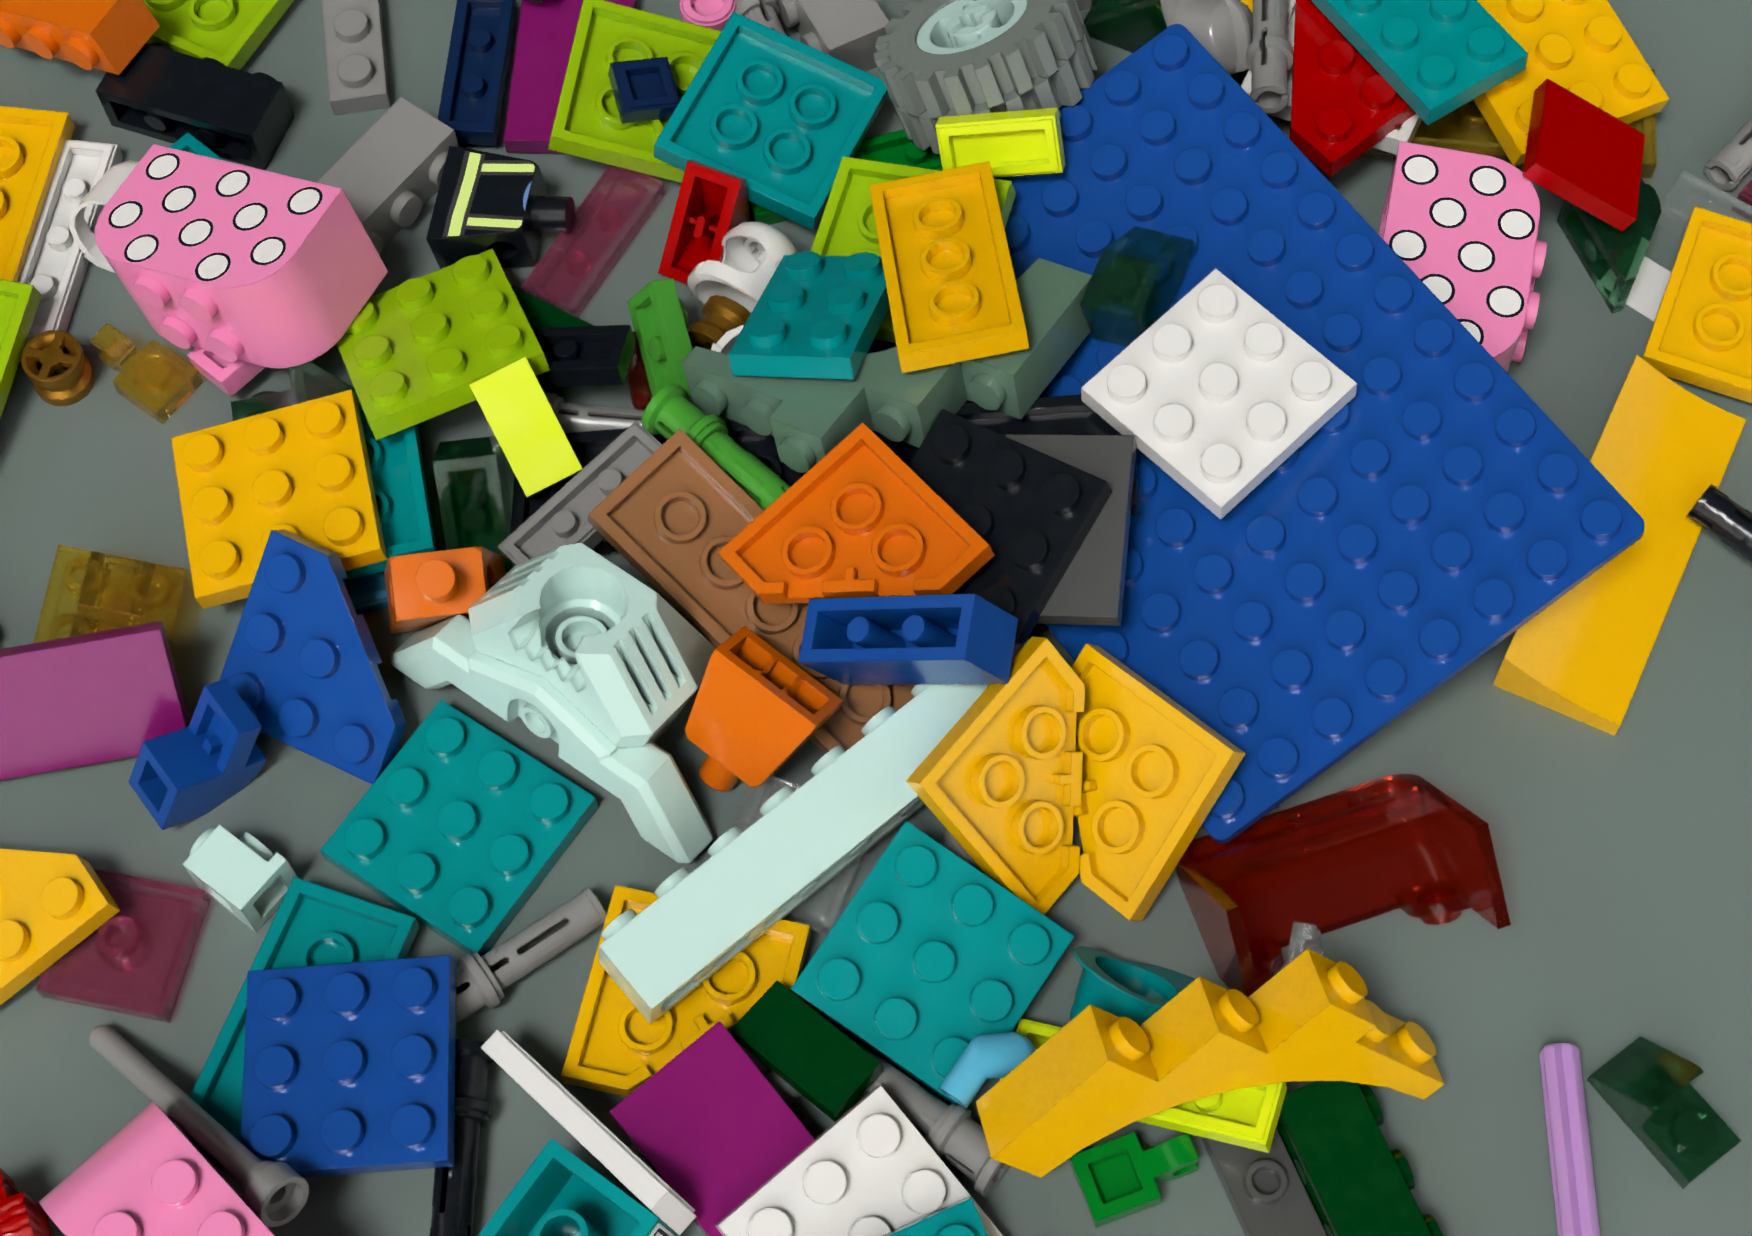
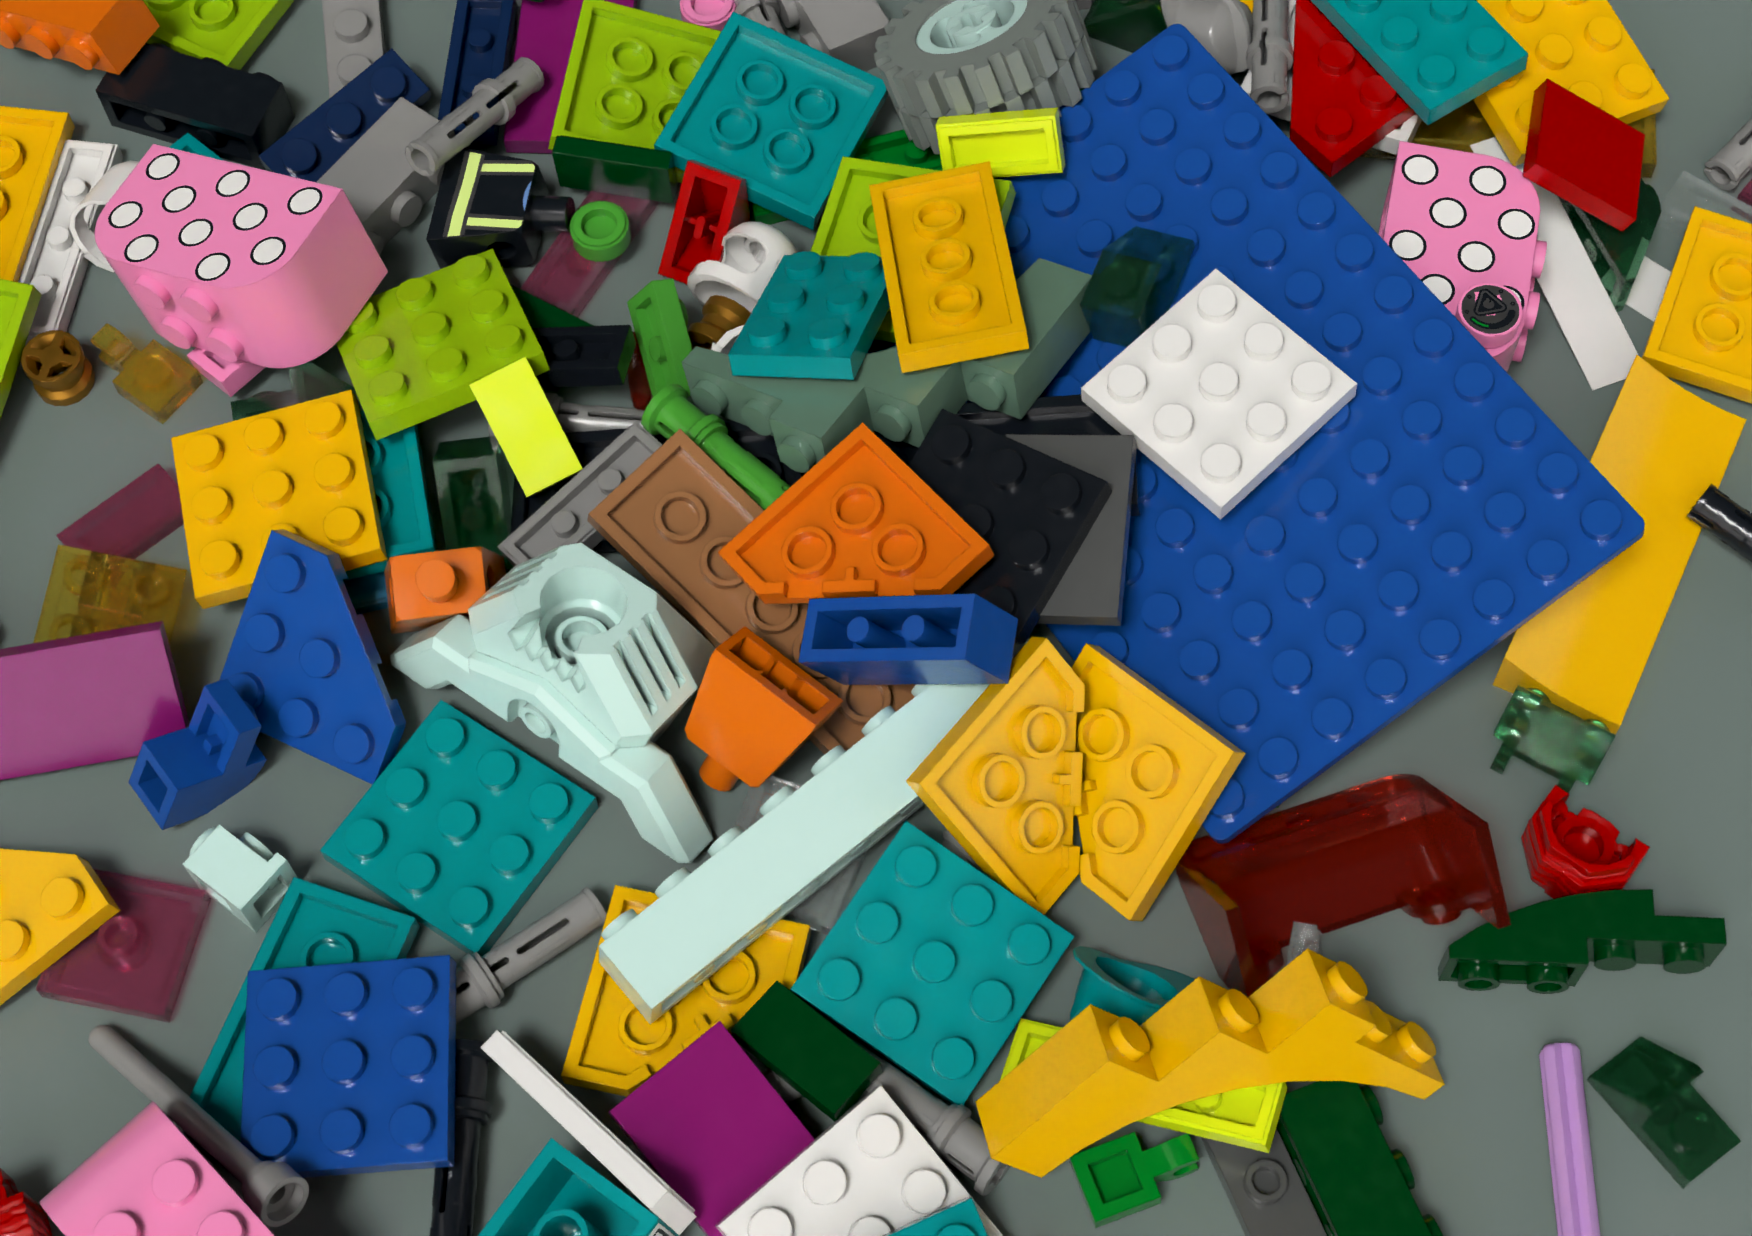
(130, 518): none -> clear pink tile
(341, 120): none -> dark blue plate
(435, 147): none -> light grey pin
(600, 231): none -> bright green tile
(615, 169): none -> dark green tile
(643, 89): dark blue tile -> none
(983, 1059): medium azure arm -> none
(1490, 313): none -> tile
(1550, 738): none -> clear green piece
(1558, 937): none -> dark green slope
(1576, 291): none -> white sticker
(1576, 852): none -> red hair

